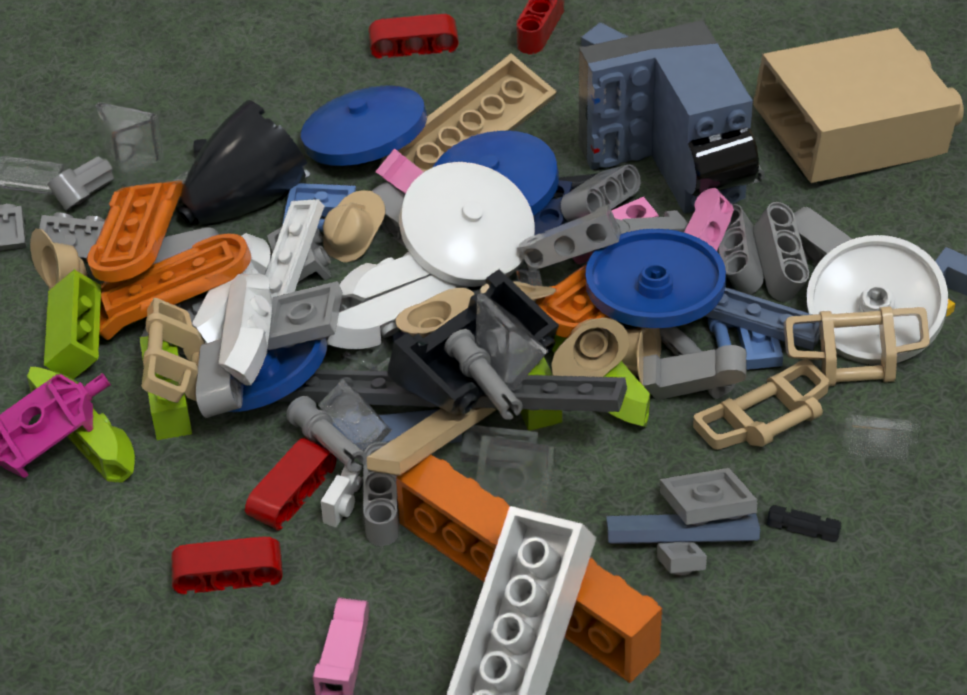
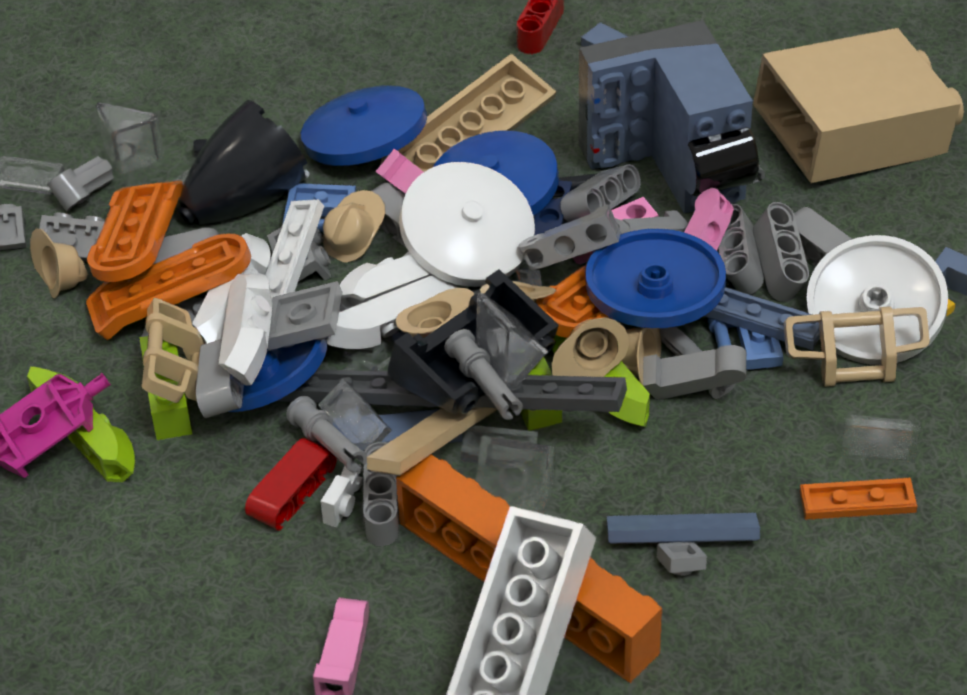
(72, 325): lime brick -> none
(226, 564): red beam -> none
(413, 35): red beam -> none
(708, 496): light grey plate -> none
(759, 433): tan bar -> none
(804, 523): black axle -> none
(858, 498): none -> orange tile

